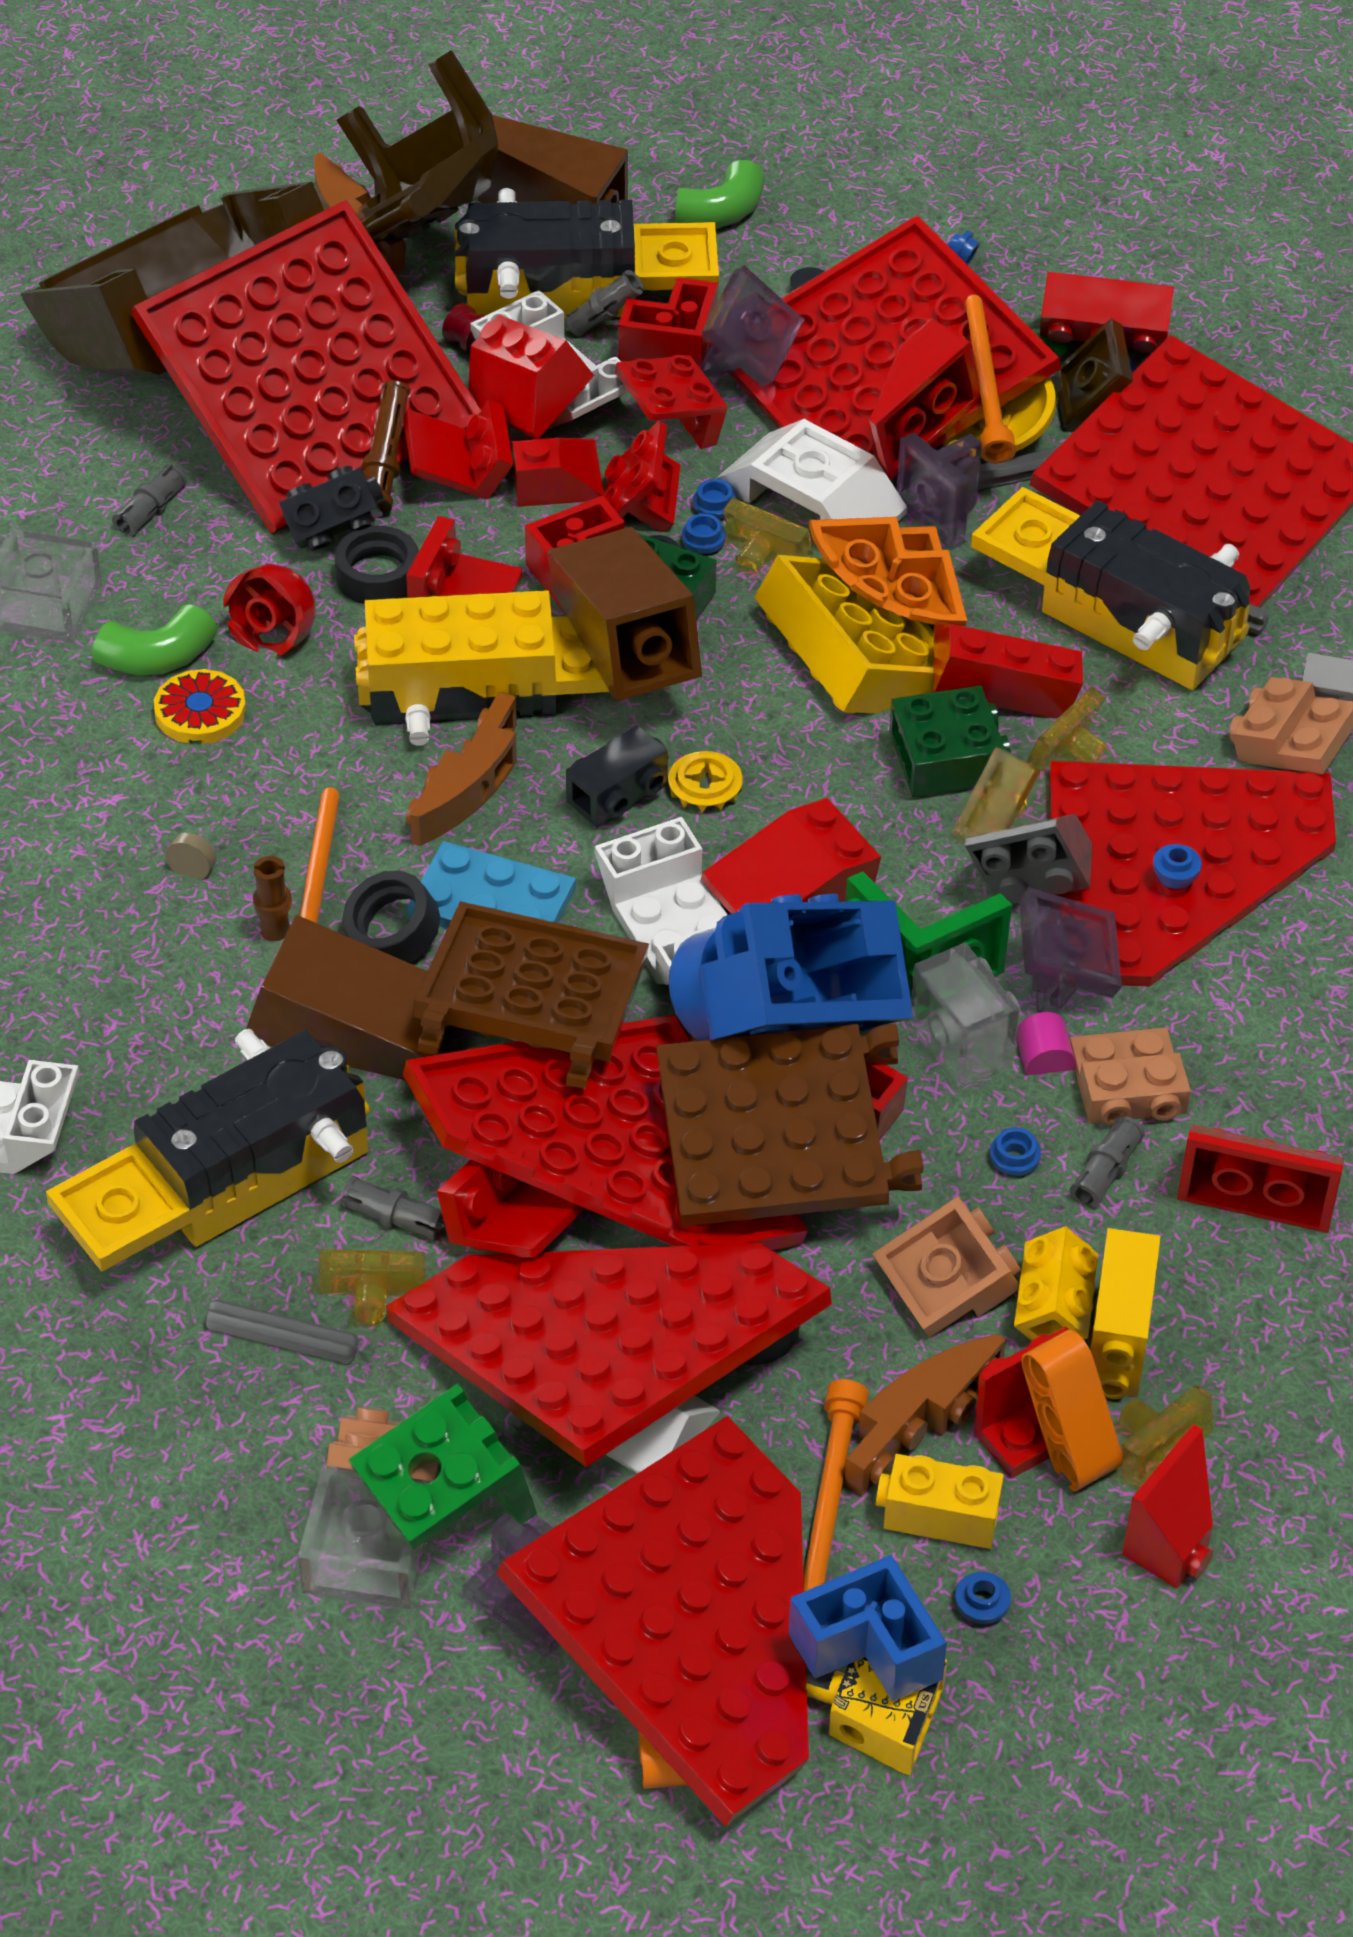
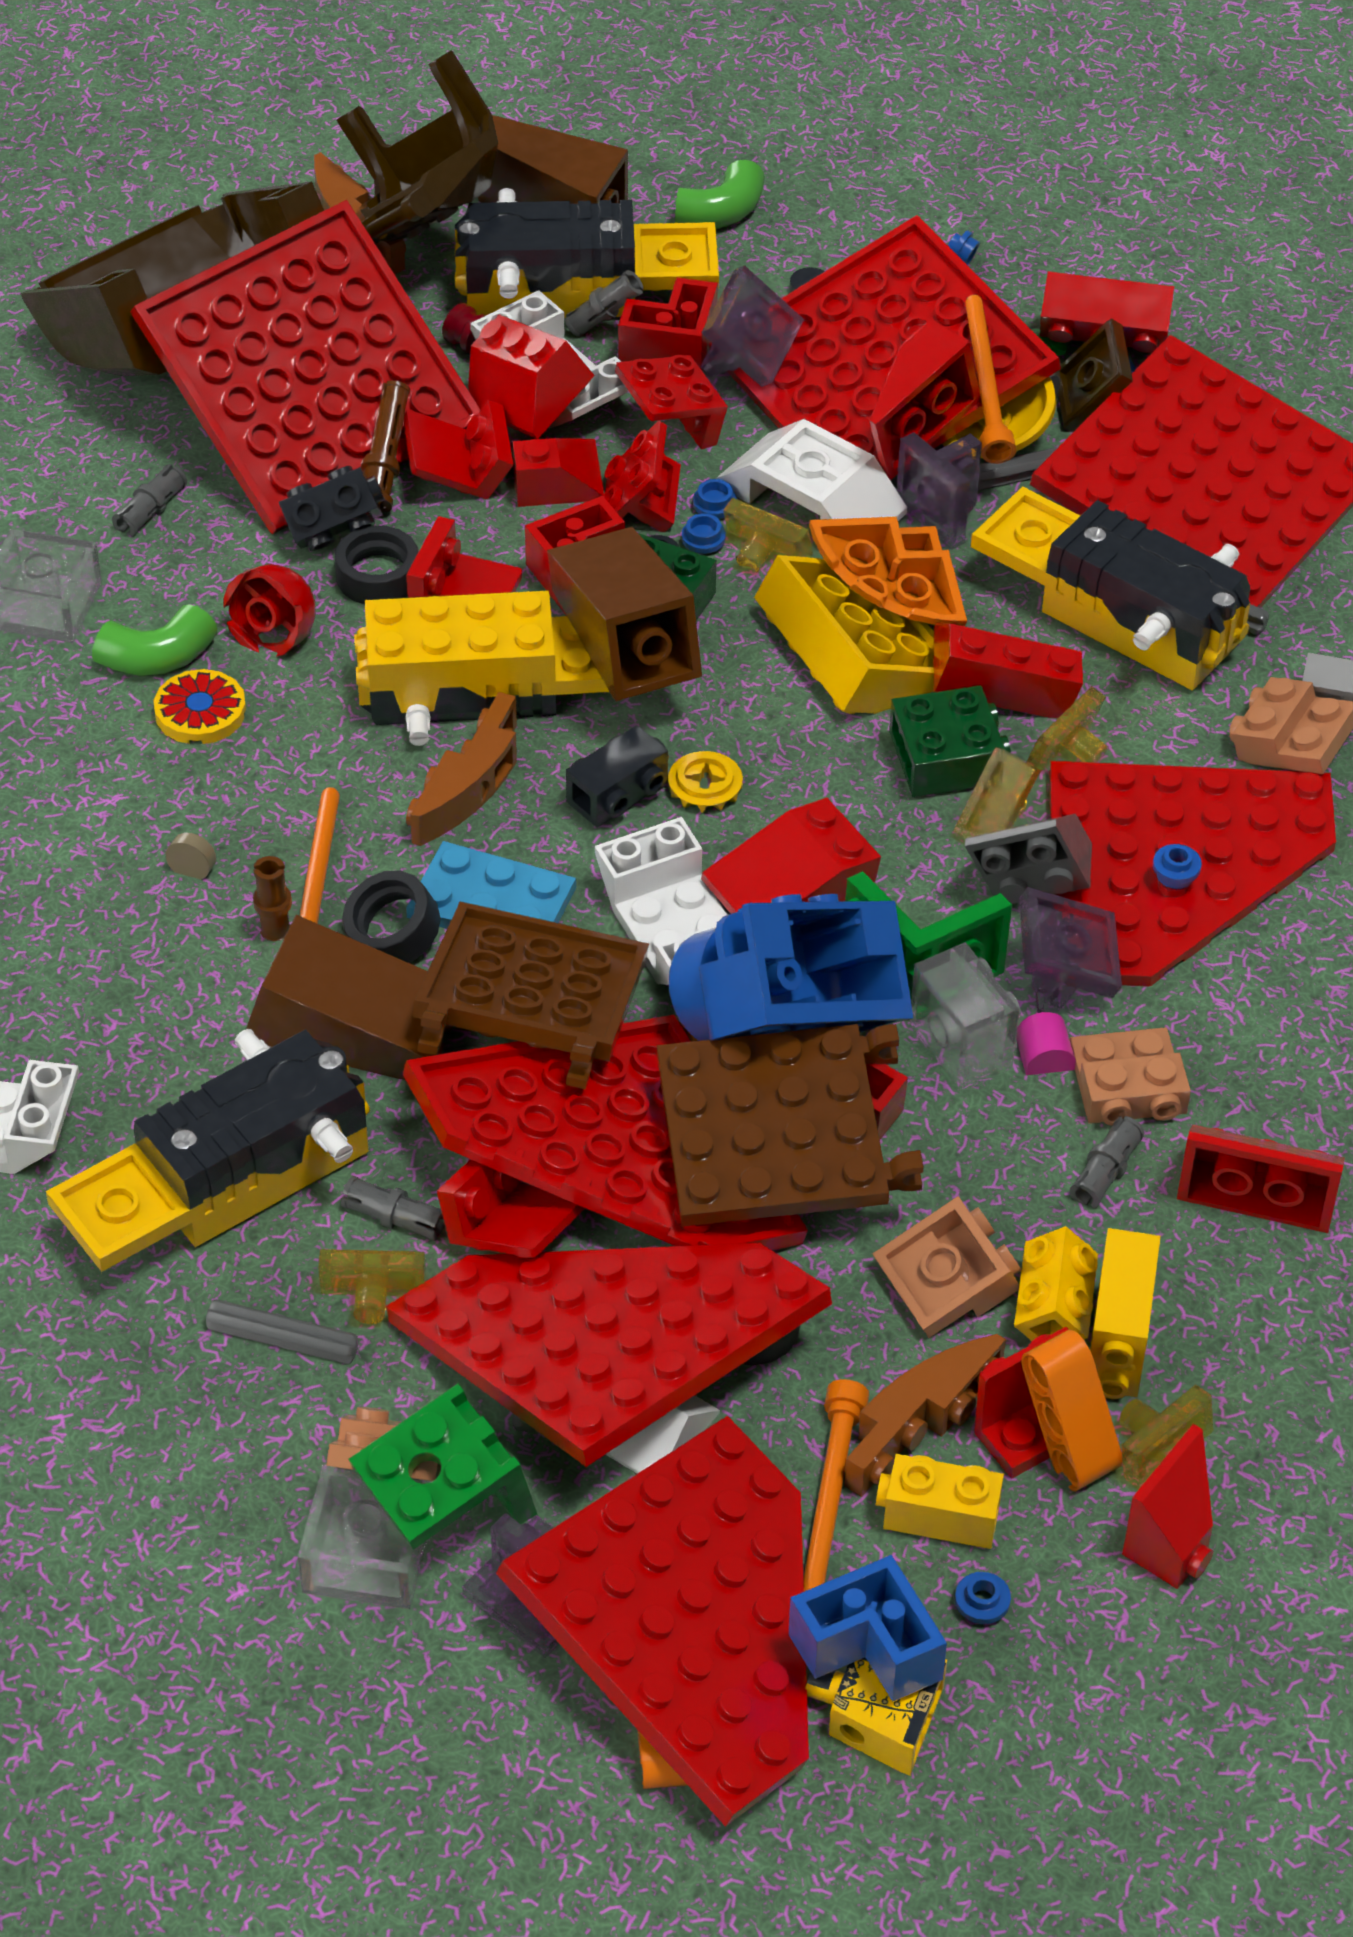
(1015, 1140): blue plate -> none

